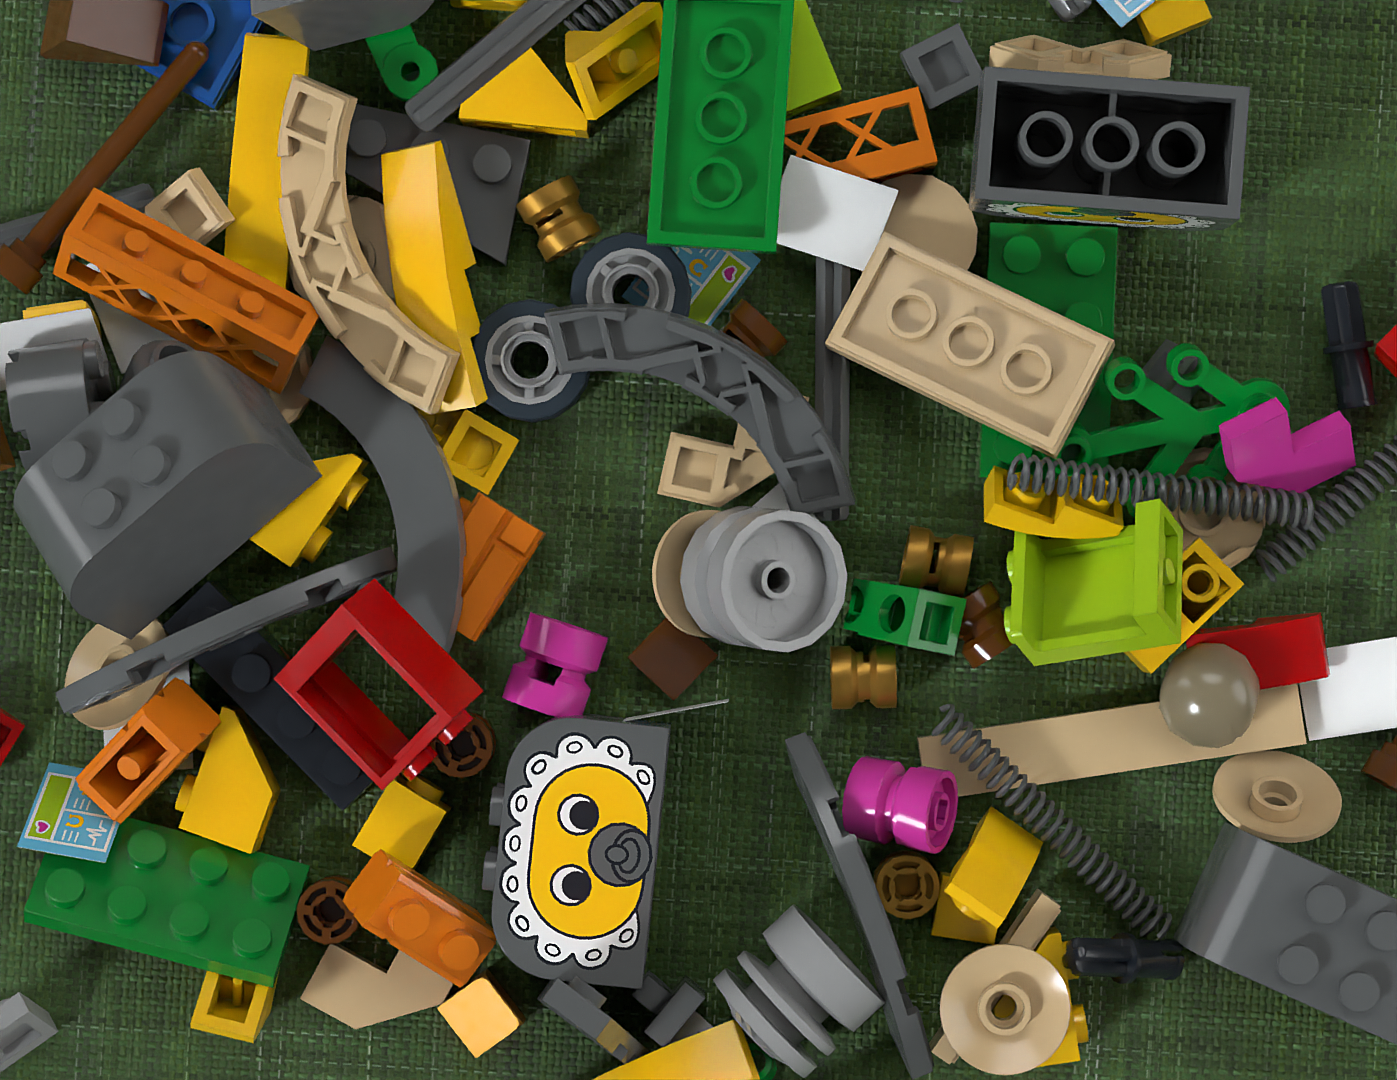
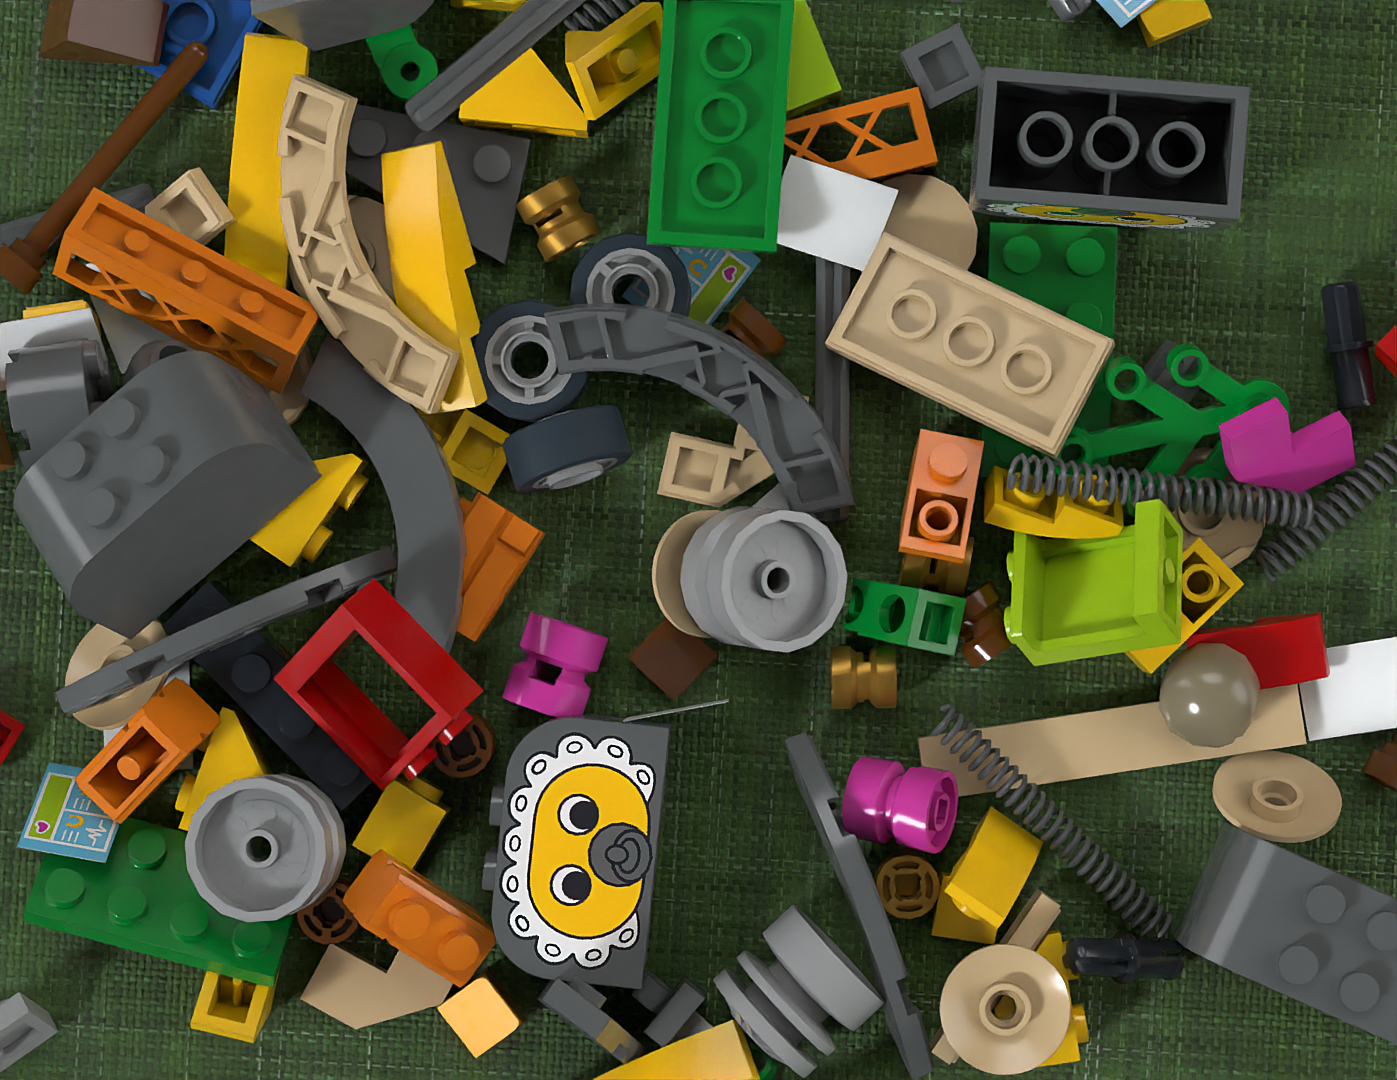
(227, 854): none -> light grey wheel
(567, 449): none -> black wheel
(940, 496): none -> orange slope
(1112, 58): tan tile -> none

